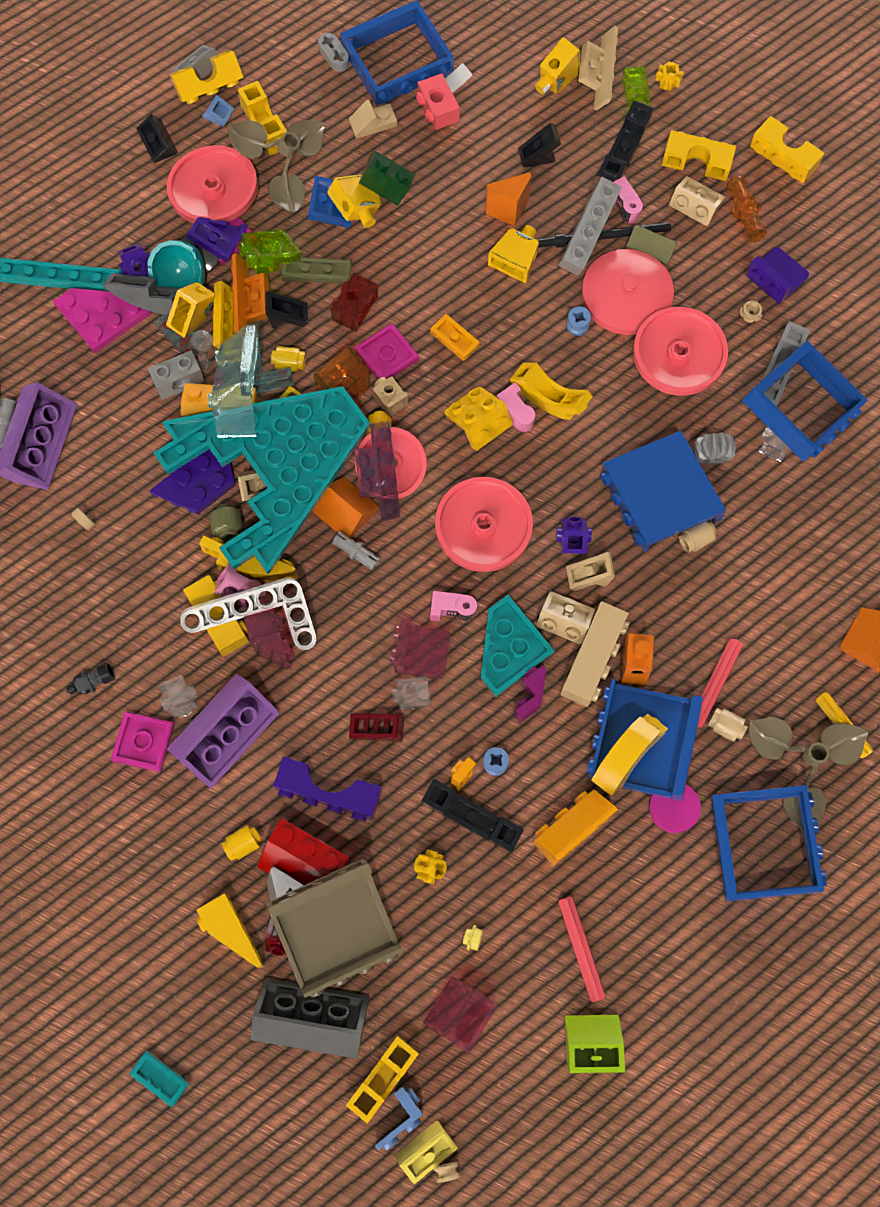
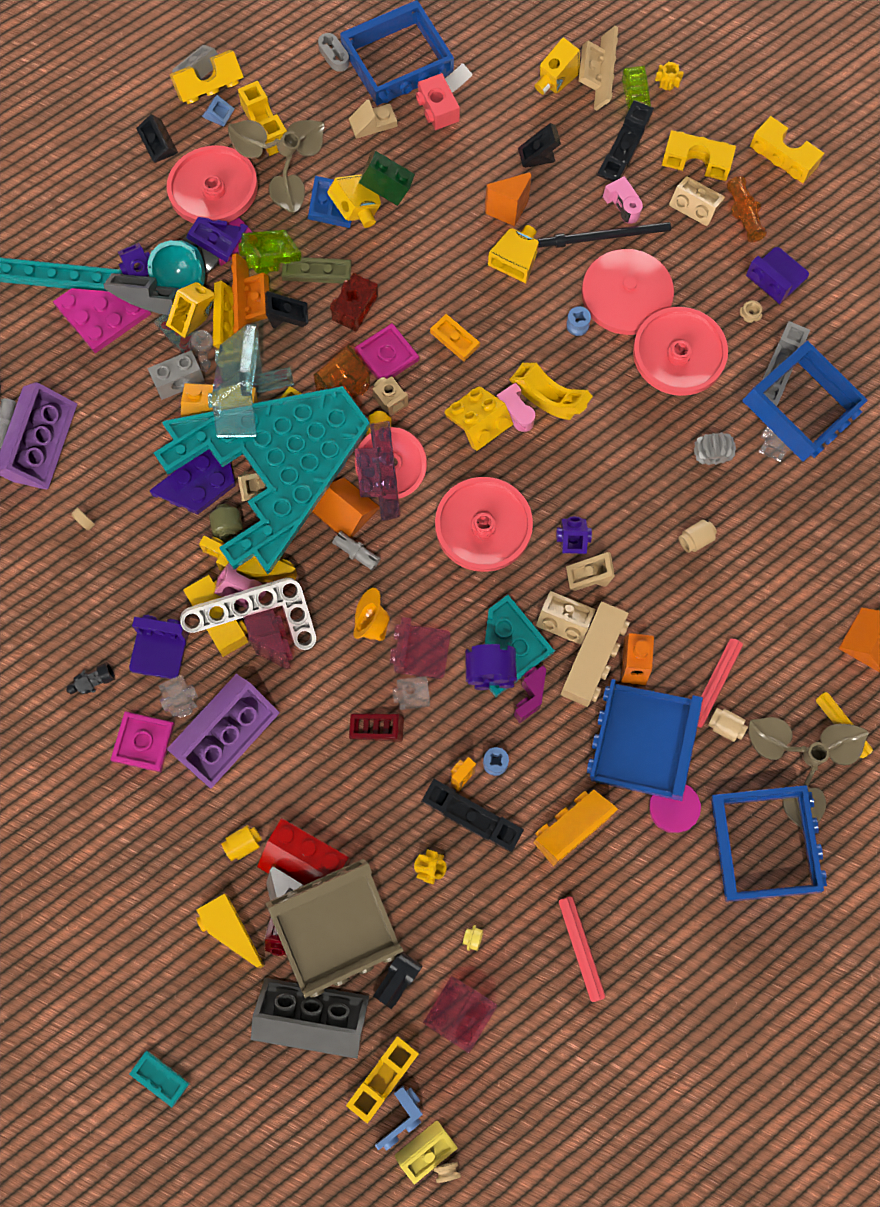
(158, 647): none -> dark purple bracket
(288, 357): yellow brick -> none
(359, 799): dark purple arch -> none
(370, 617): none -> light orange piece
(400, 975): none -> black piece
(452, 605): bright pink leg -> none
(491, 666): none -> dark purple brick
(589, 226): light grey brick -> none
(594, 1044): lime slope -> none
(627, 753): yellow arch -> none
(652, 243): olive tile -> none
(661, 490): blue panel -> none

